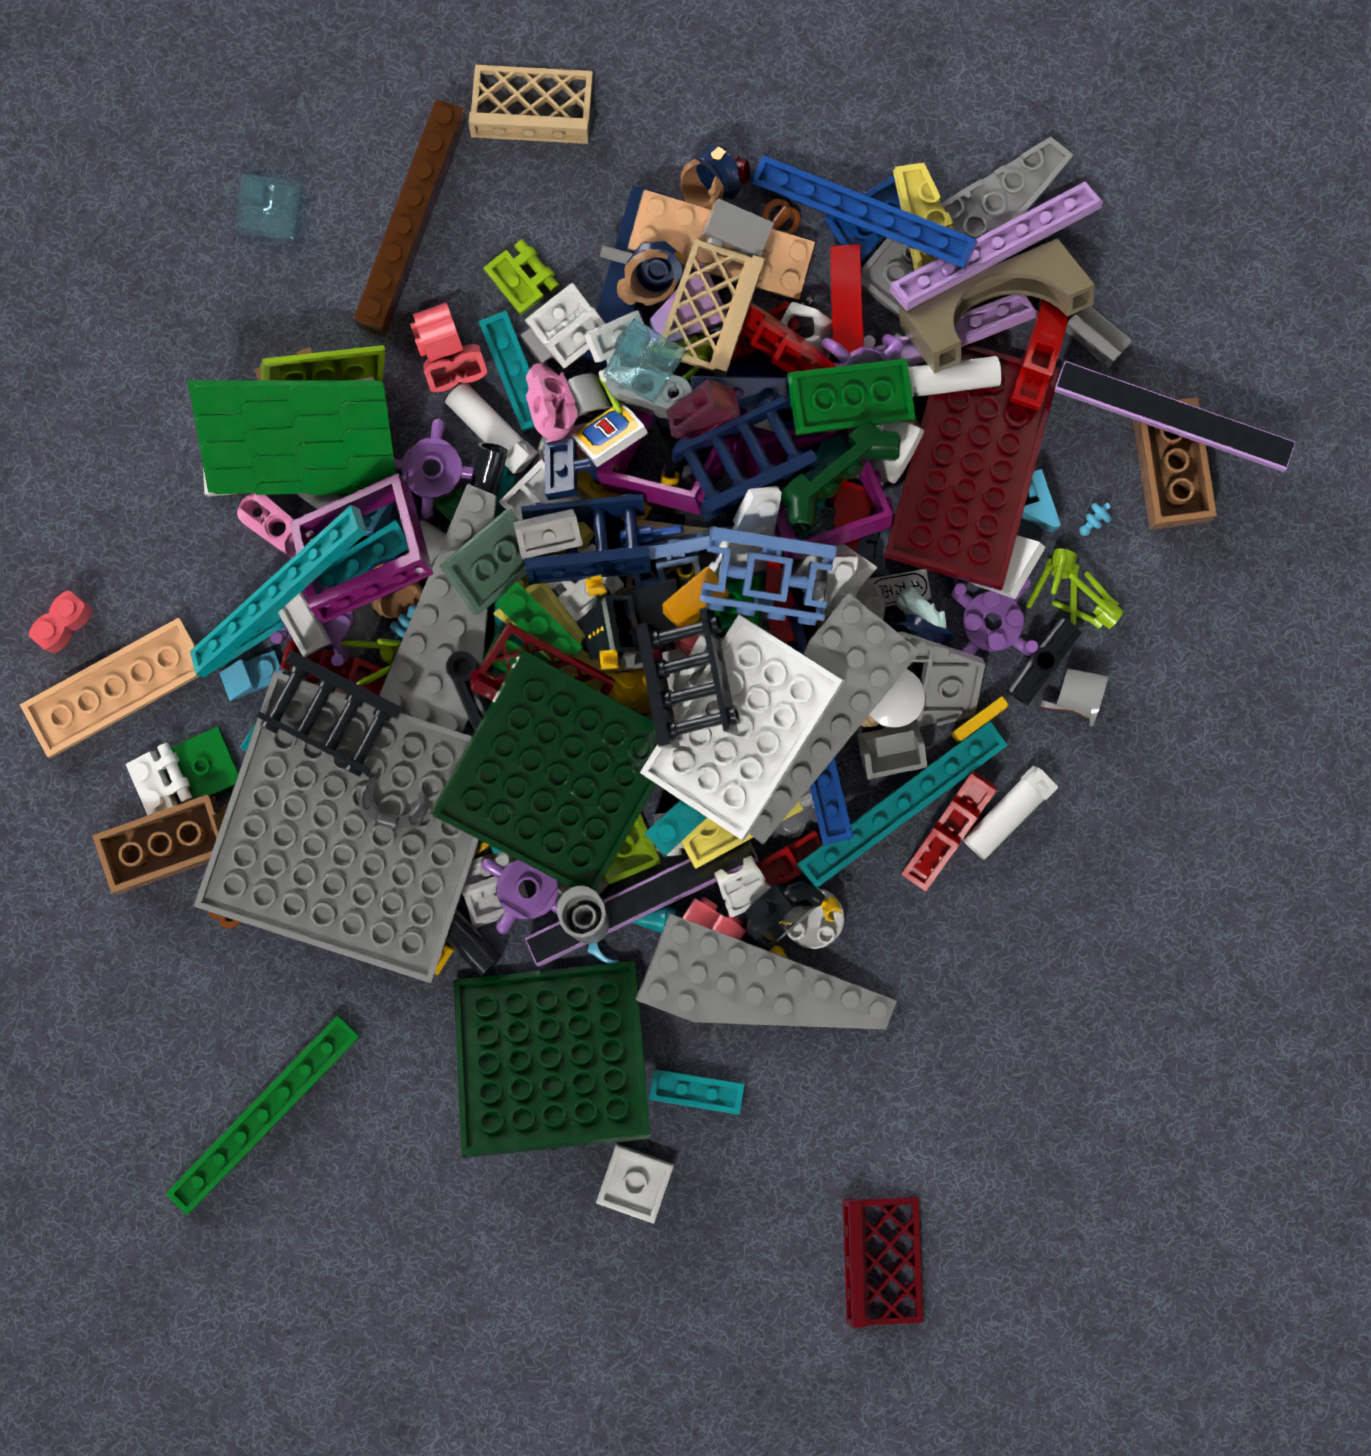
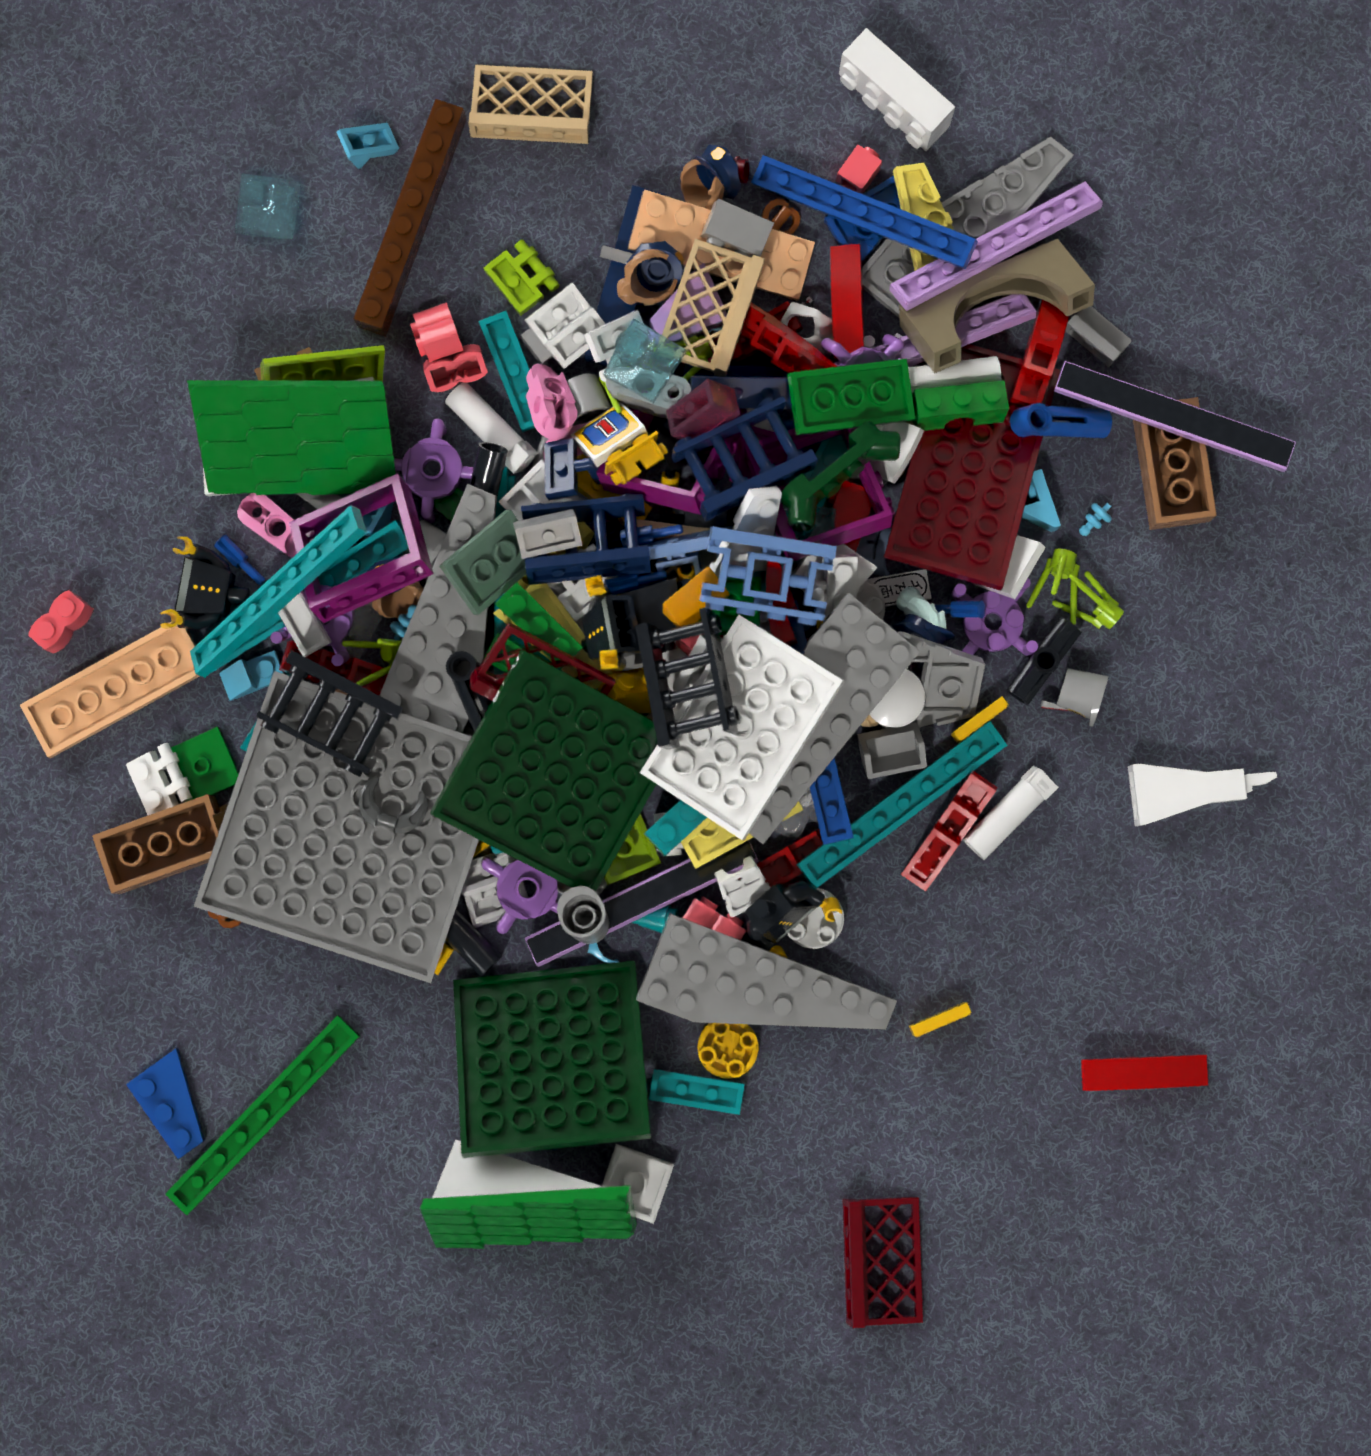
(168, 1103): none -> blue wing
(204, 589): none -> torso
(238, 558): none -> blue axle
(367, 142): none -> medium azure slope
(519, 1203): none -> green piece
(632, 582): none -> blue axle
(643, 450): none -> yellow hinge
(727, 1049): none -> yellow tile
(859, 169): none -> coral brick
(895, 90): none -> white brick
(940, 1019): none -> yellow tile
(964, 609): none -> blue axle
(980, 401): none -> green arch
(1083, 421): none -> blue piece
(1144, 1072): none -> red slope
(1167, 791): none -> white piece

